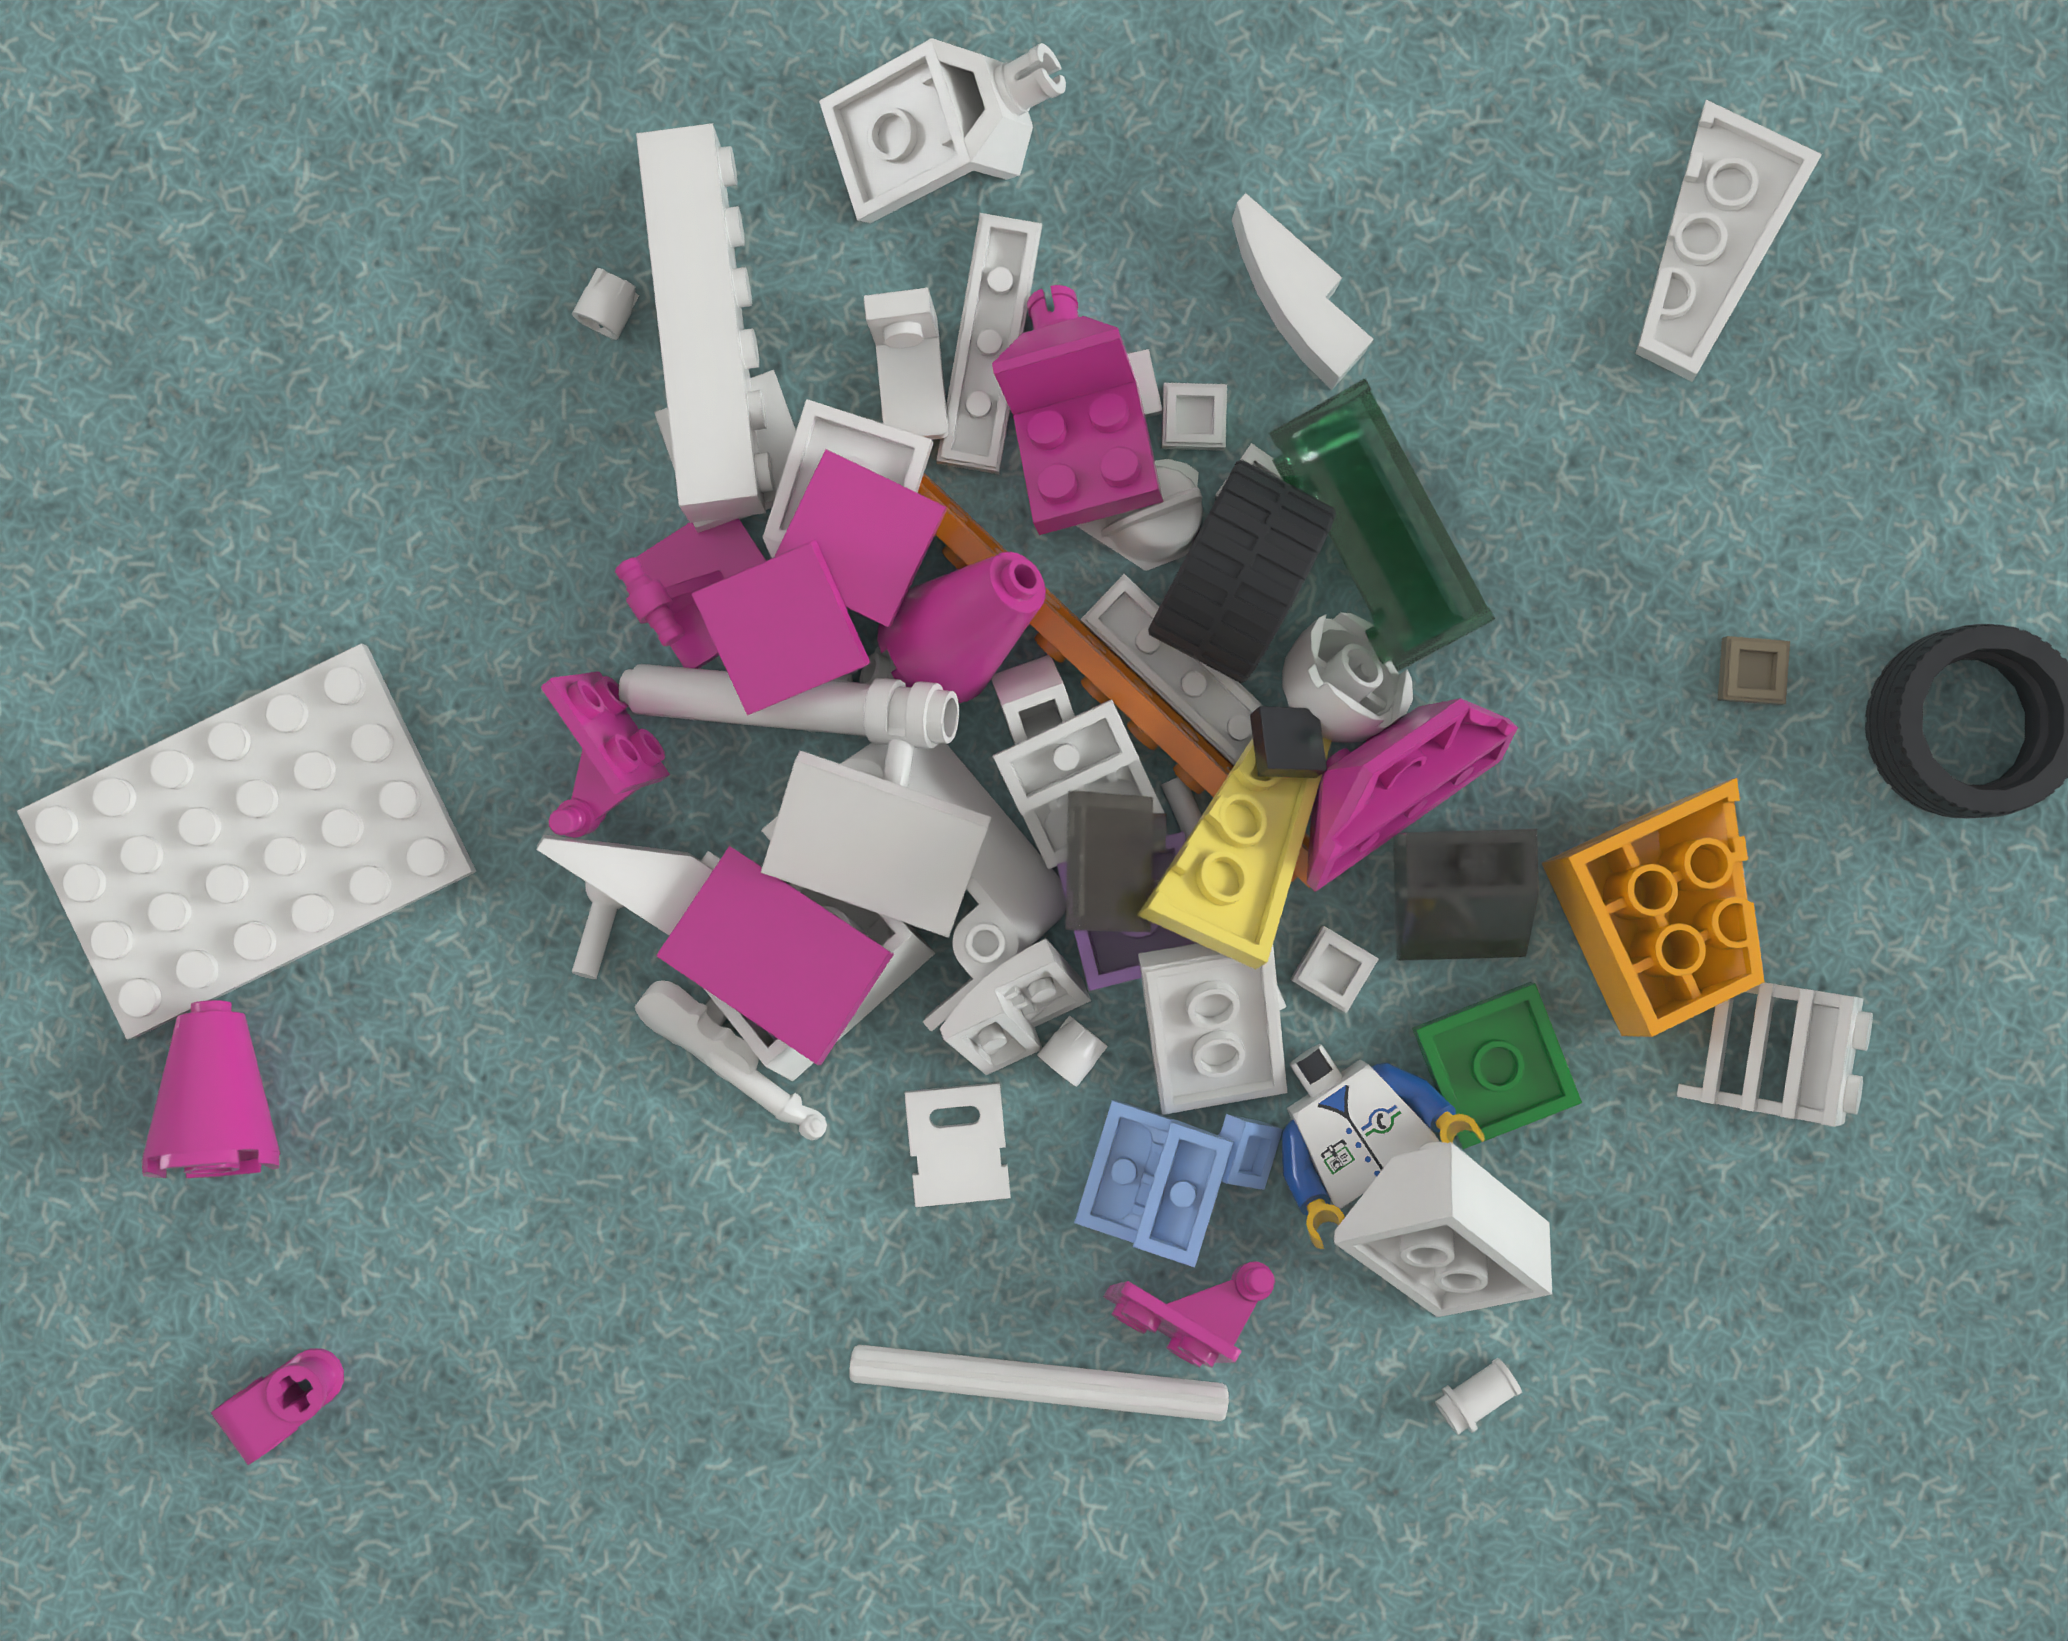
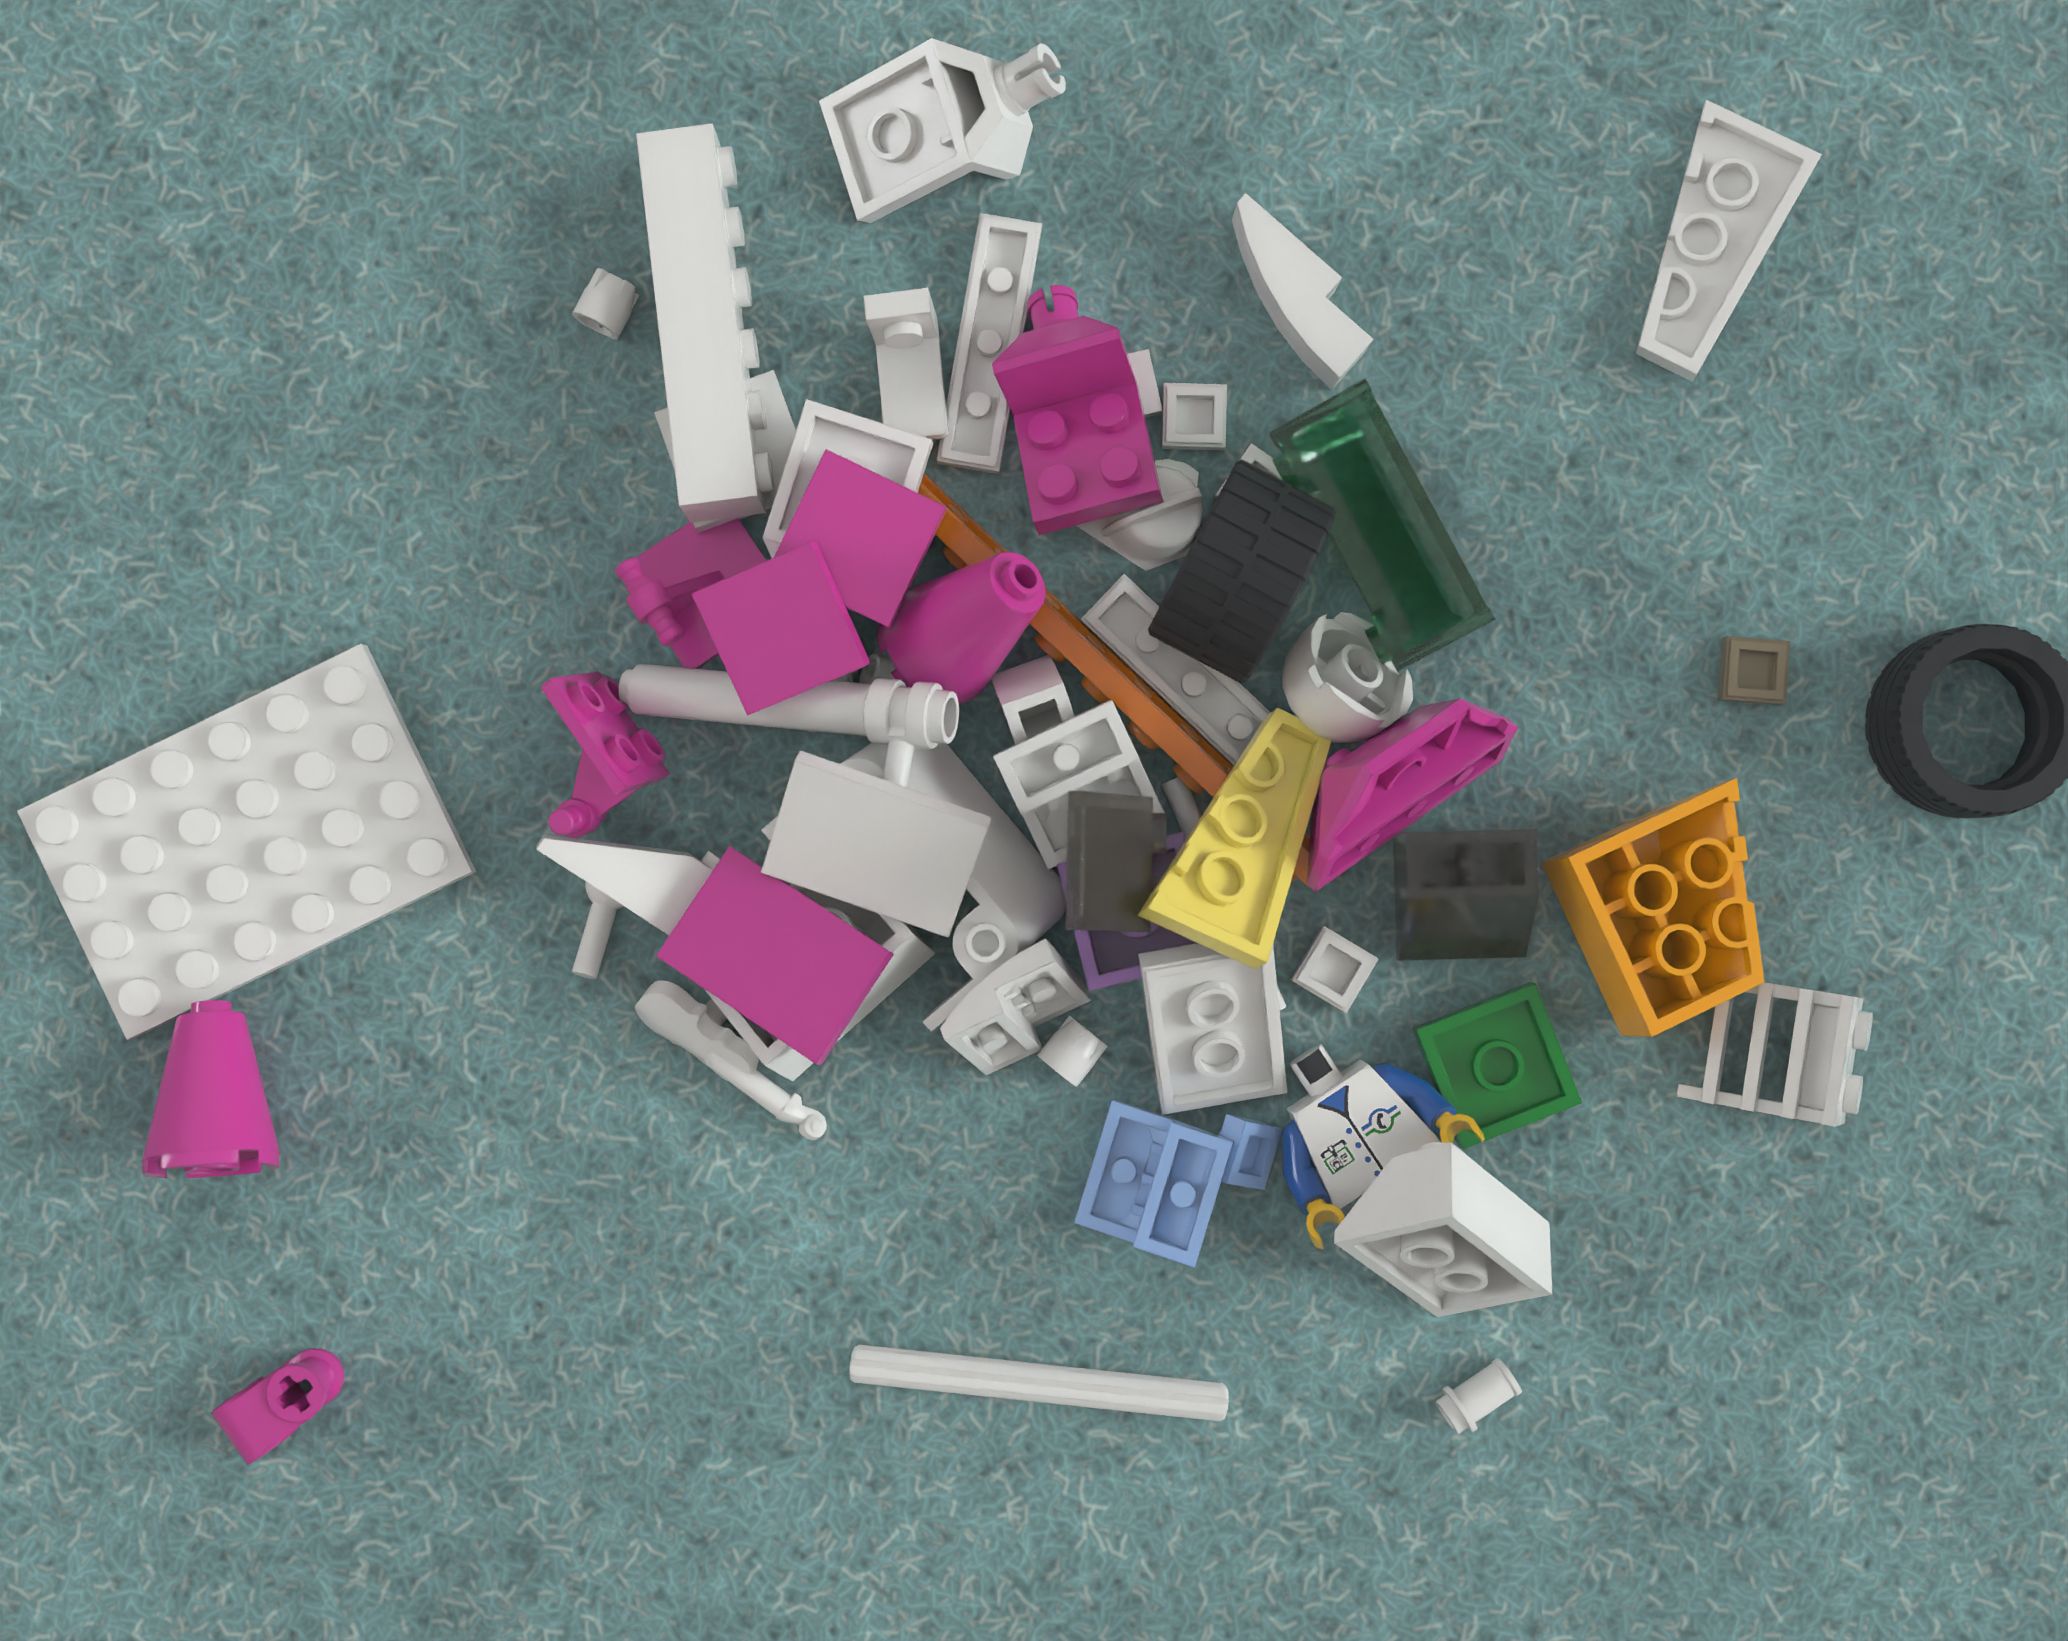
(961, 1159): white piece -> none
(1201, 1324): dark pink plate -> none
(1287, 742): black tile -> none

